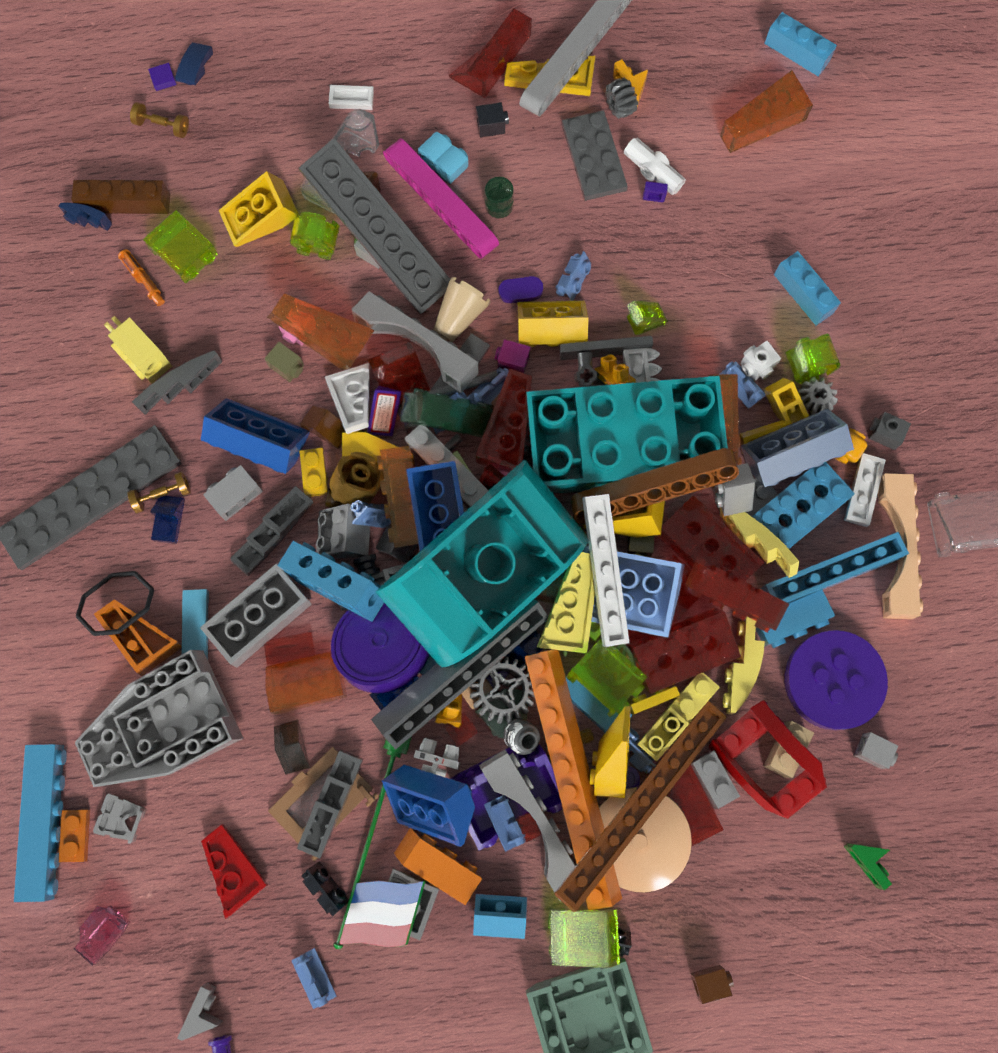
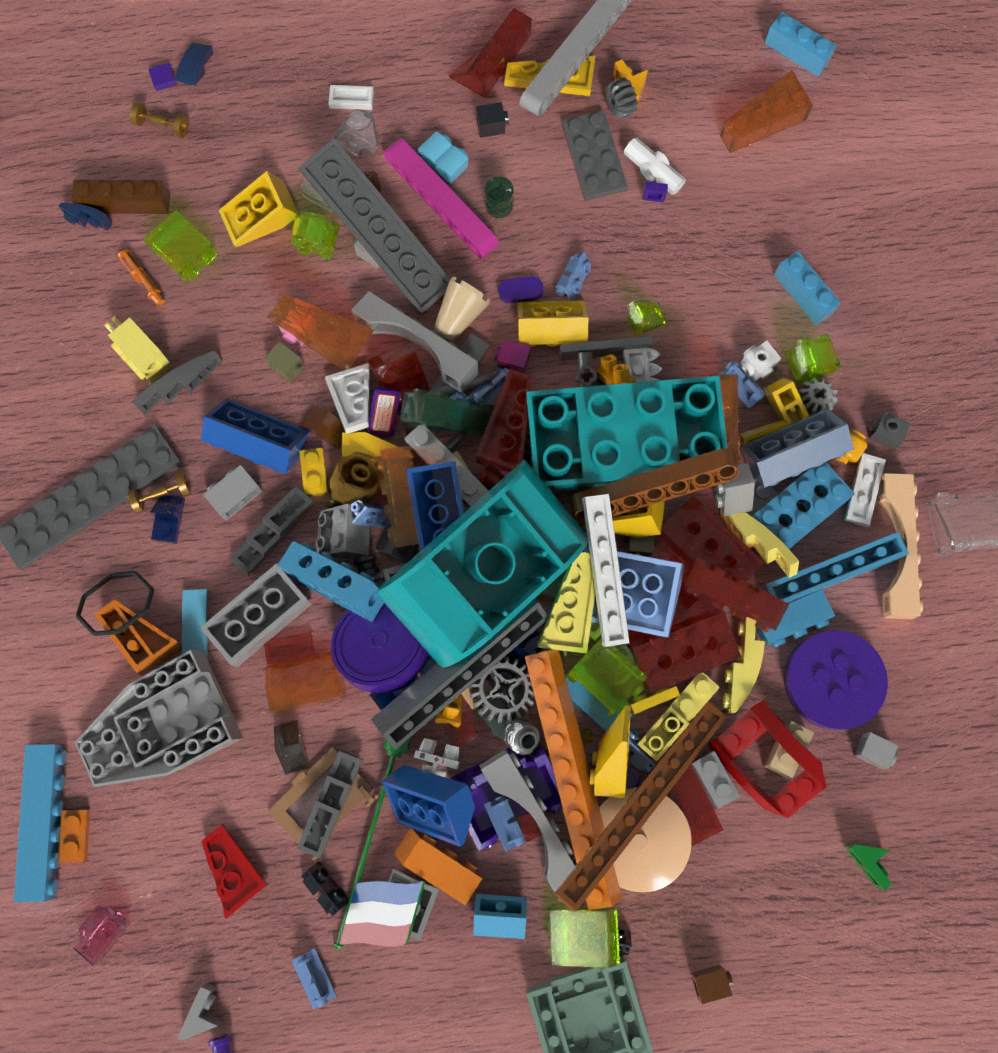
(113, 818): light grey piece -> none

